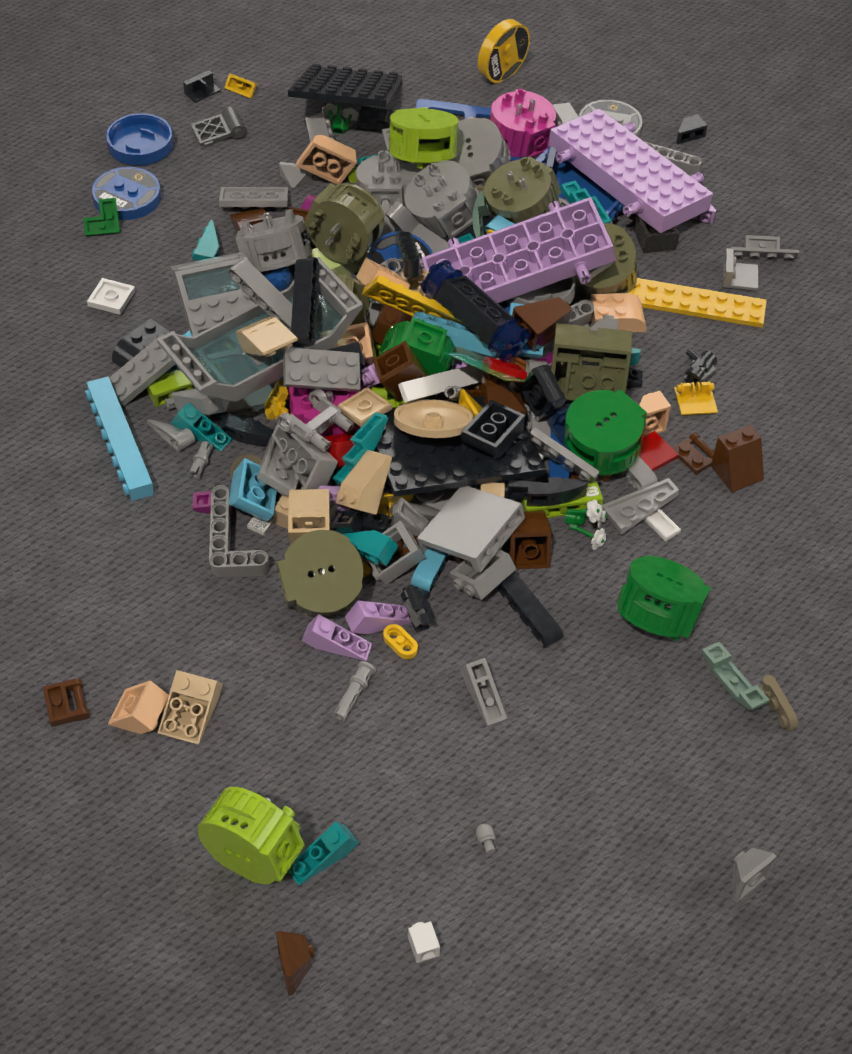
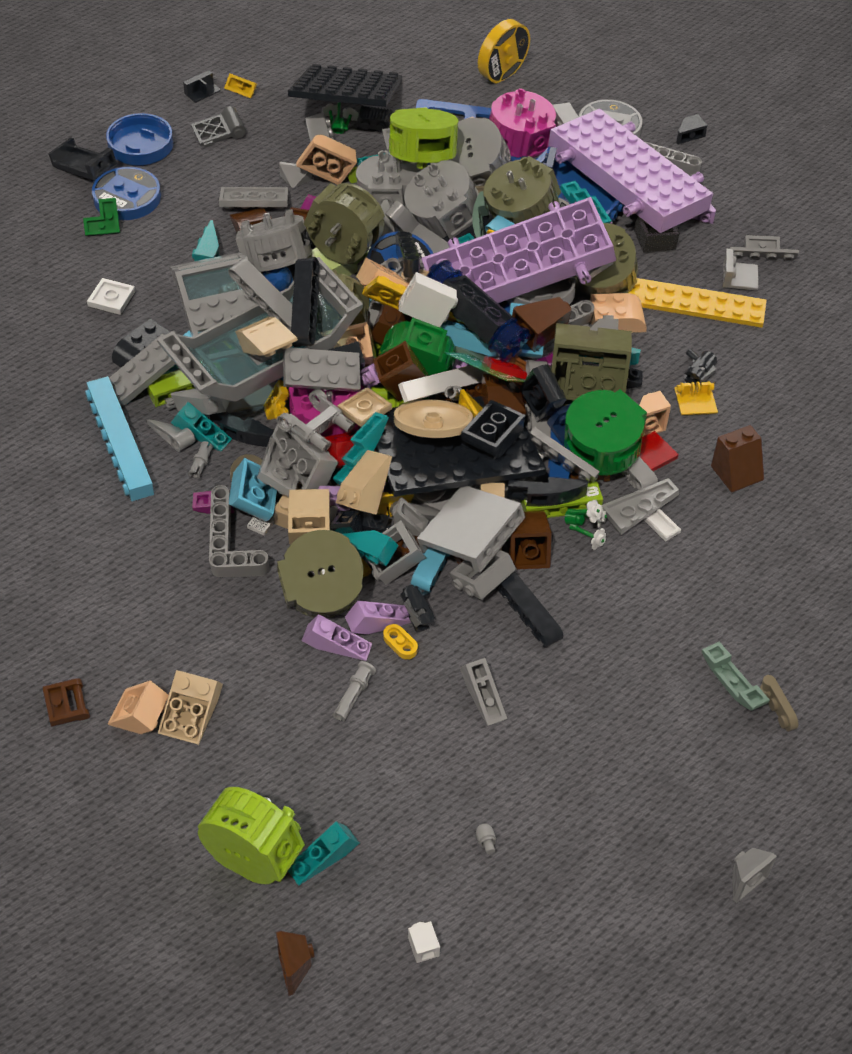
(82, 161): none -> black panel
(428, 300): none -> white brick
(662, 597): green piece -> none
(691, 456): reddish brown plate -> none

